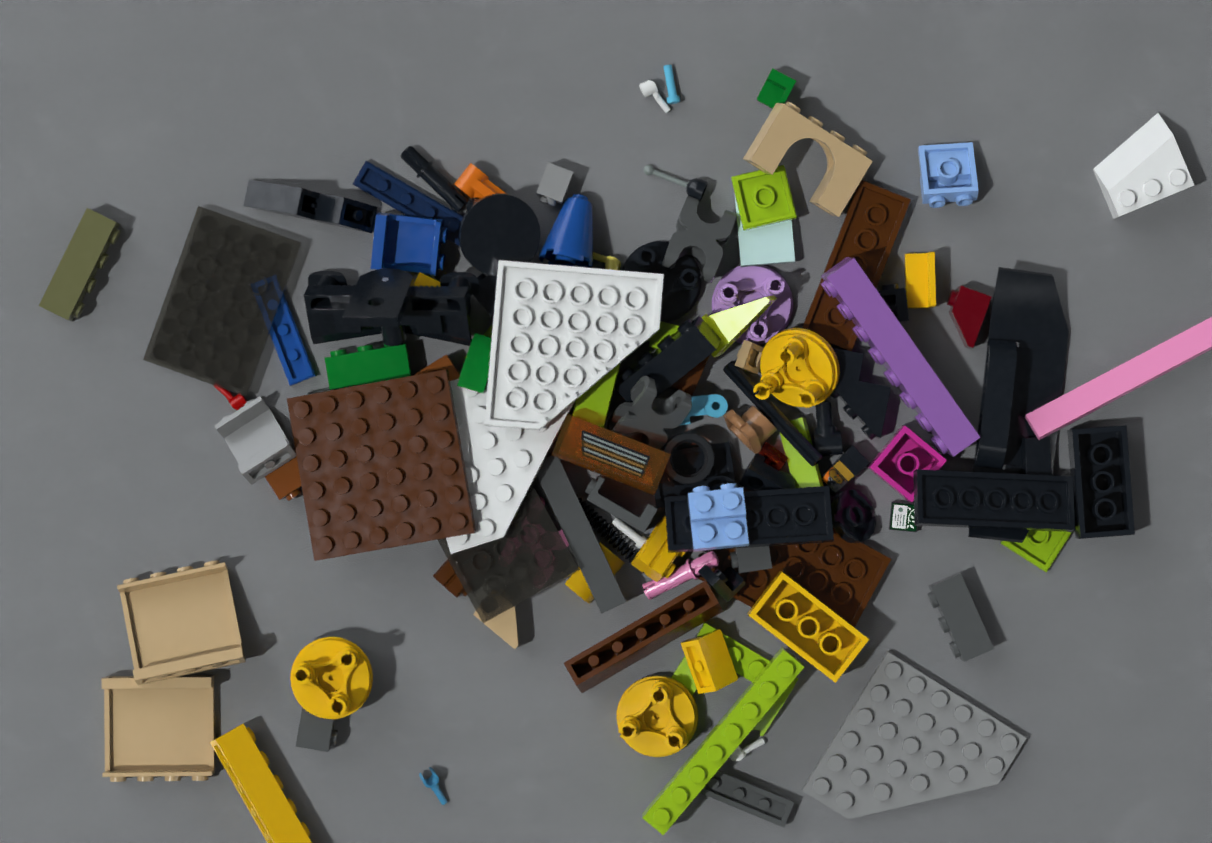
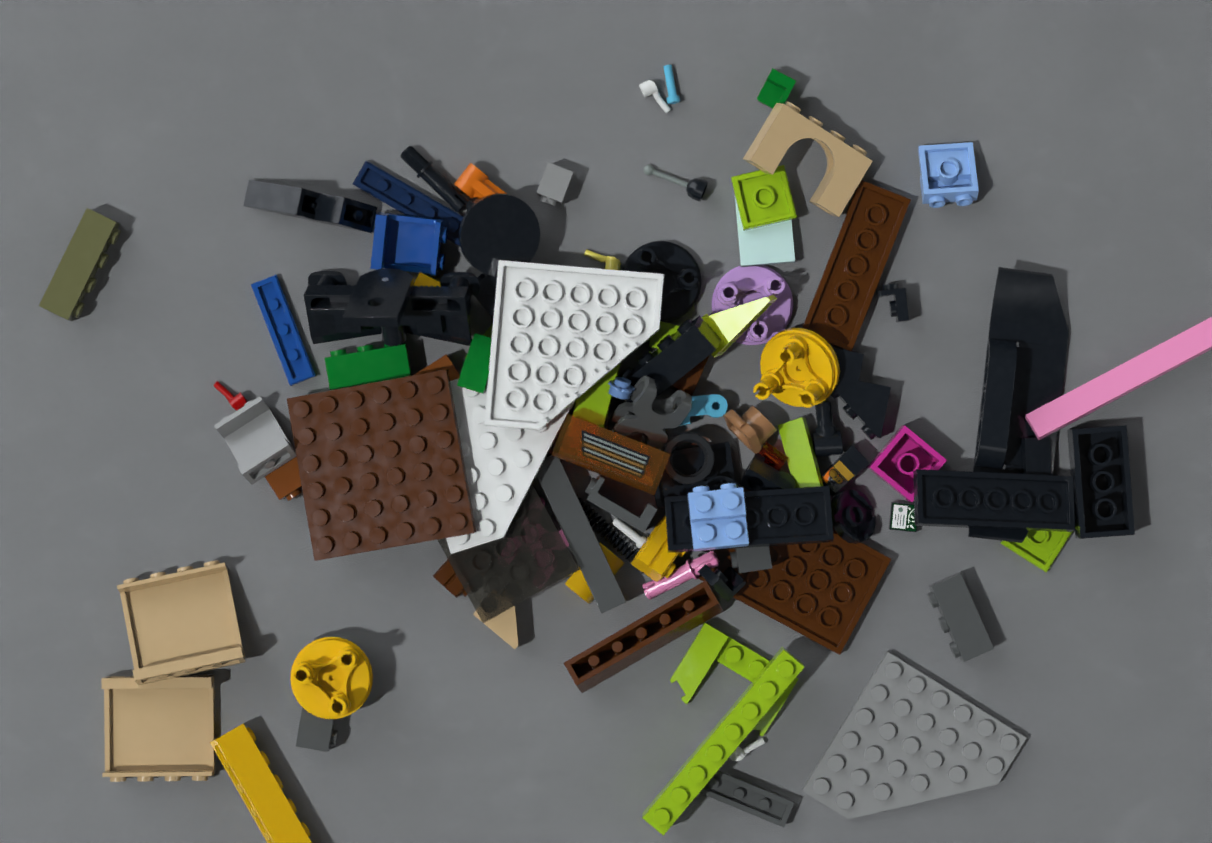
(222, 301): clear smoke plate -> none
(432, 783): dark azure hand -> none
(571, 235): blue cone -> none
(620, 388): none -> medium blue plate
(657, 716): yellow piece -> none
(699, 239): dark grey piece -> none
(709, 662): yellow panel -> none
(749, 357): tan plate -> none
(773, 414): black axle -> none
(807, 626): yellow brick -> none
(900, 357): medium lavender brick -> none
(920, 280): yellow panel -> none
(968, 313): dark red slope -> none
(1143, 169): white wedge -> none

